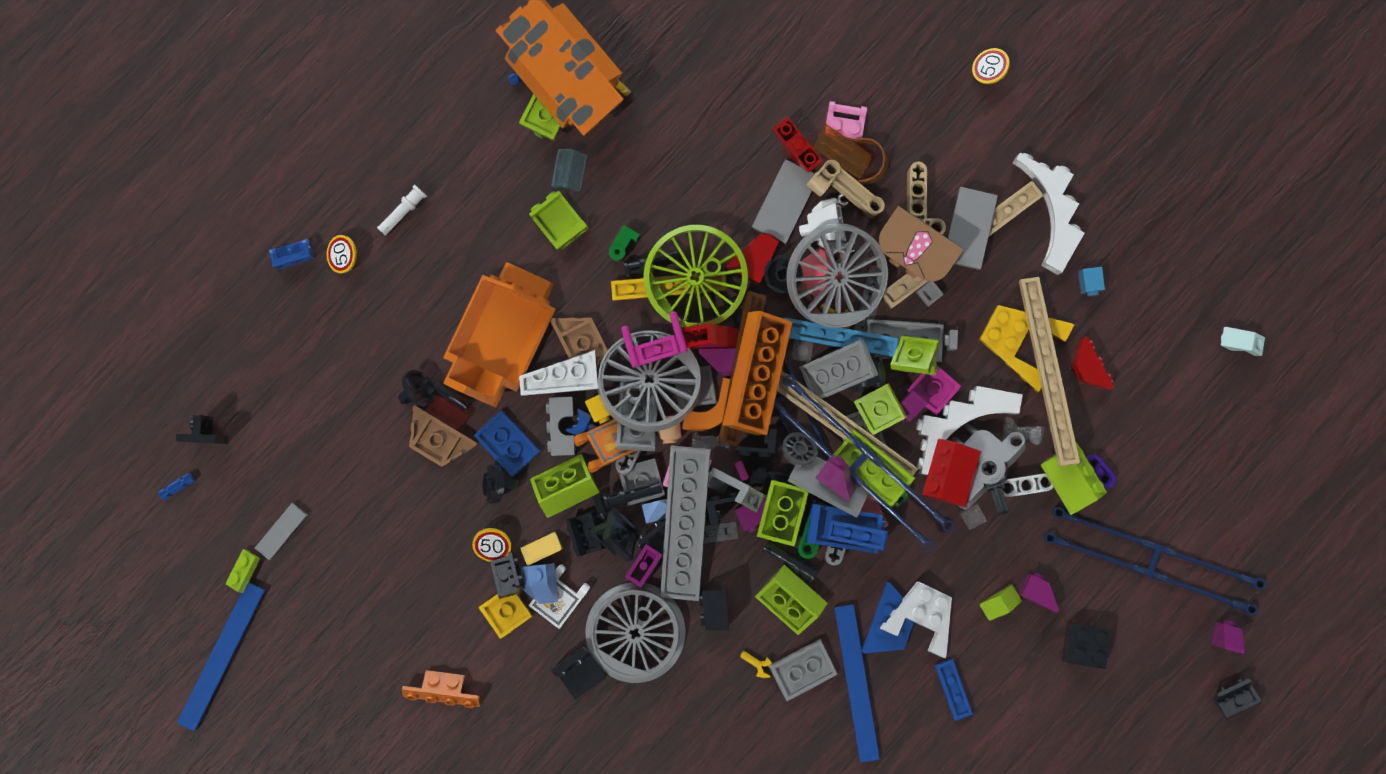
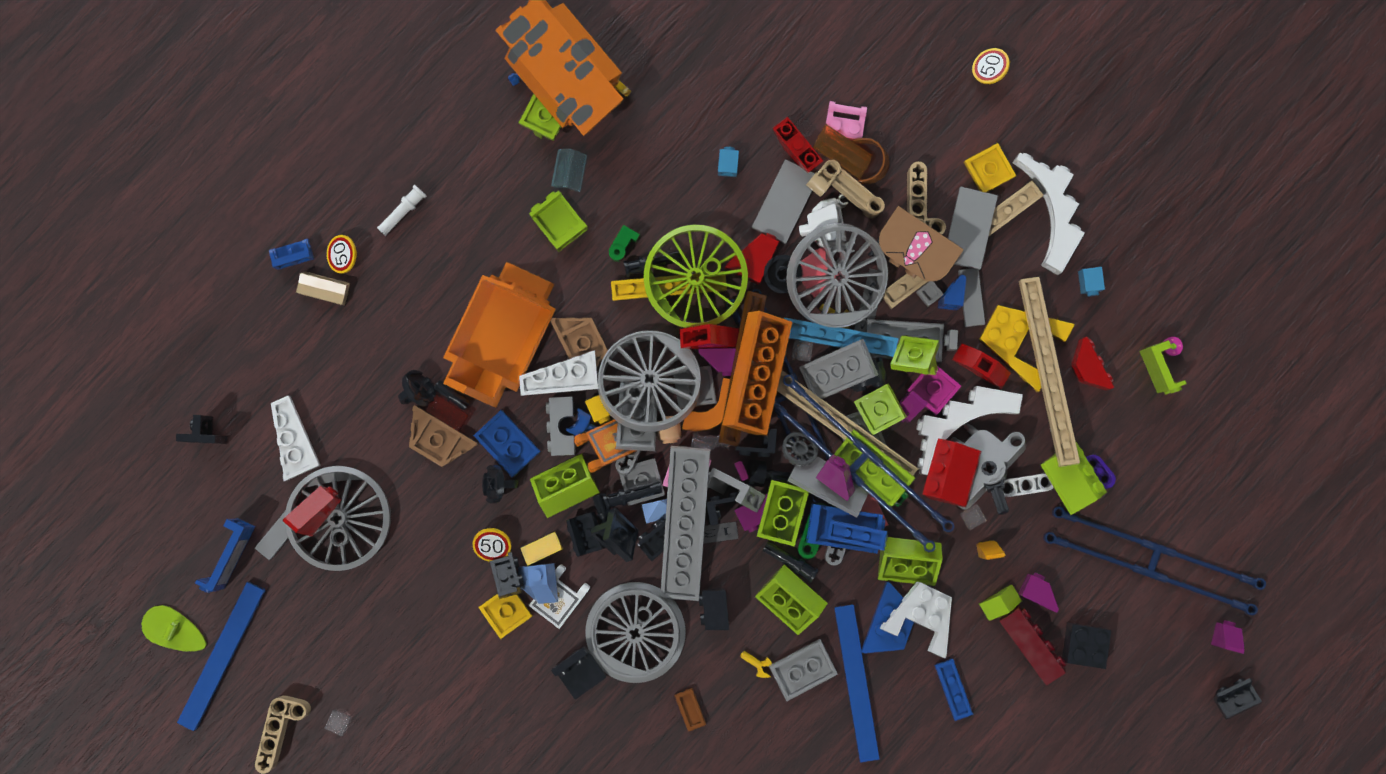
(171, 629): none -> lime shield
(176, 486): blue axle -> none
(241, 534): none -> blue panel
(242, 571): lime plate -> none
(277, 735): none -> tan beam
(293, 442): none -> white wing
(313, 511): none -> slope
(323, 288): none -> tan piece
(335, 474): none -> light grey piece
(338, 722): none -> clear plate
(442, 688): orange bracket -> none
(644, 566): magenta slope -> none
(656, 349): dark pink plate -> none
(690, 709): none -> dark orange tile
(728, 162): none -> dark azure brick
(909, 562): none -> lime slope
(954, 296): none -> blue tile
(973, 303): none -> light grey tile
(982, 365): none -> red slope
(989, 168): none -> yellow tile
(989, 550): none -> light orange slope
(1031, 434): clear animal -> none
(1033, 645): none -> dark red brick
(1159, 370): none -> lime panel
(1176, 344): none -> dark pink tile
(1242, 340): light aqua slope -> none

